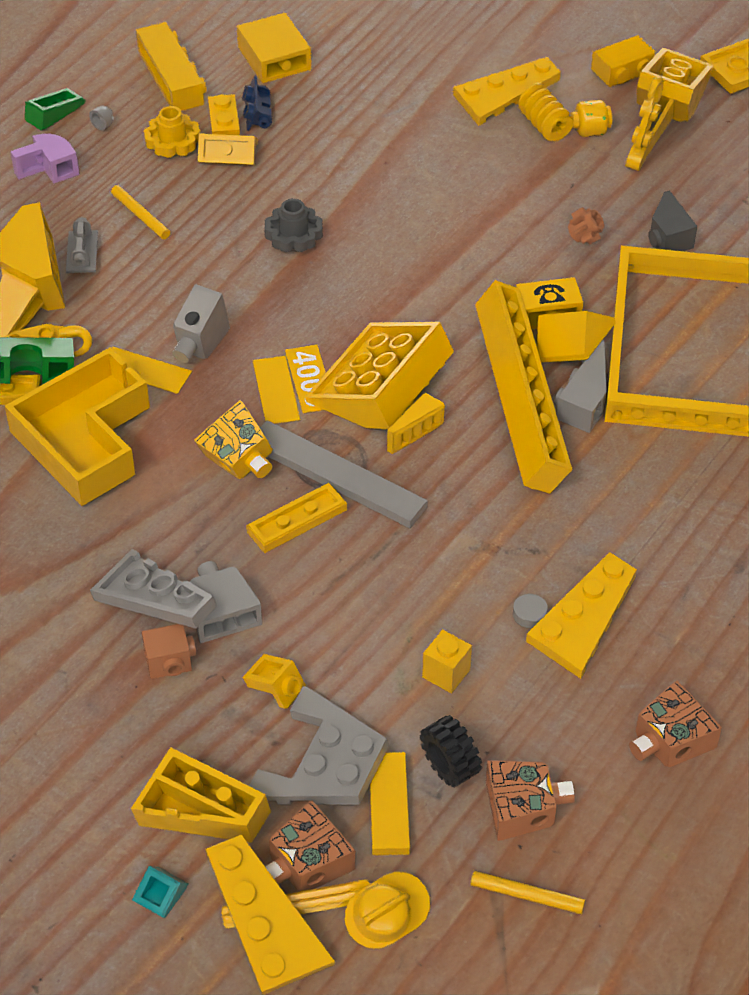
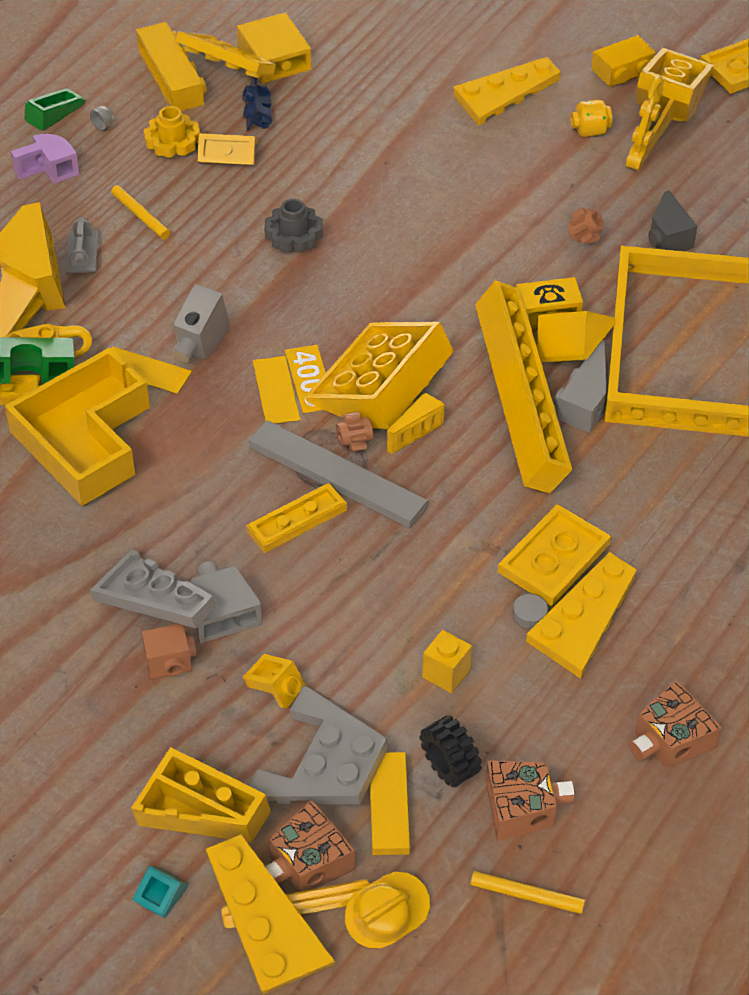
(220, 50): none -> yellow wing
(223, 115): yellow plate -> none
(236, 443): yellow torso -> none
(354, 431): none -> nougat gear
(545, 112): yellow piece -> none
(554, 554): none -> yellow plate

